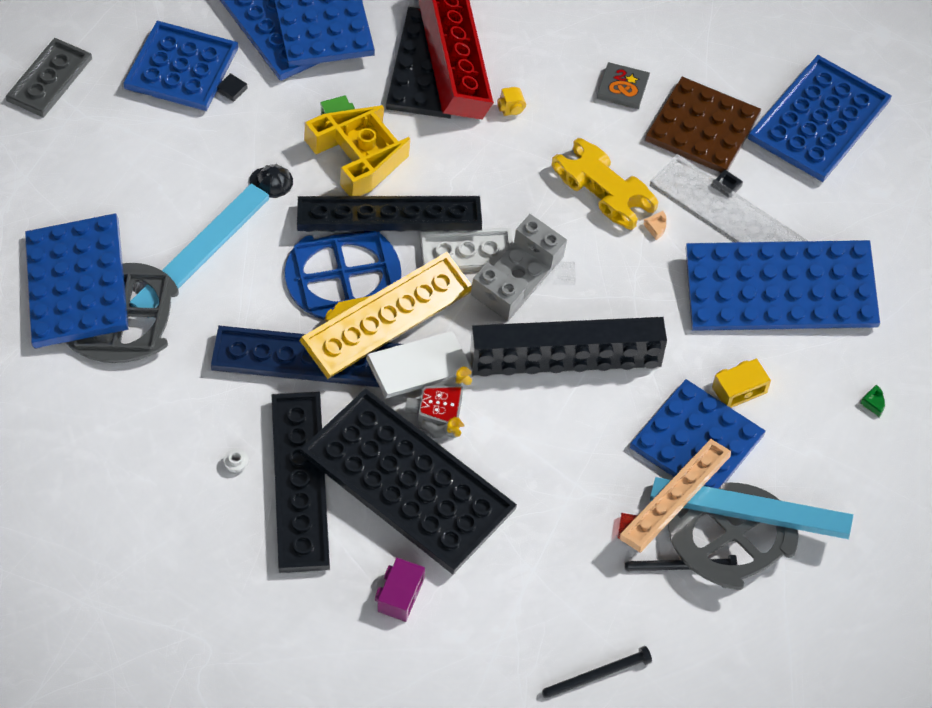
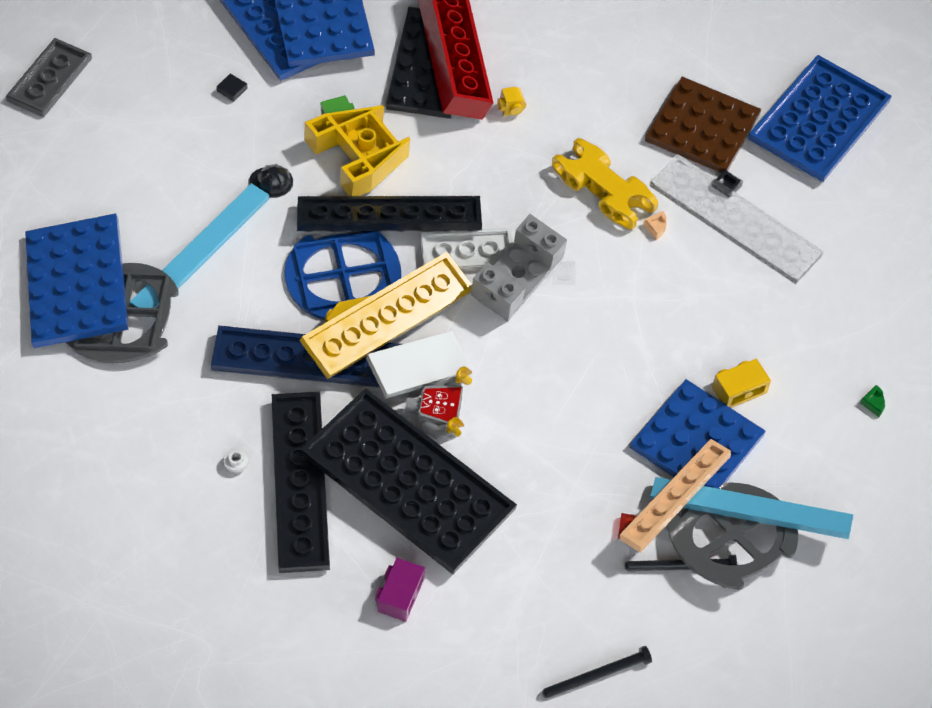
(181, 65): blue plate -> none
(567, 346): black brick -> none
(623, 85): dark grey tile -> none
(781, 285): blue plate -> none

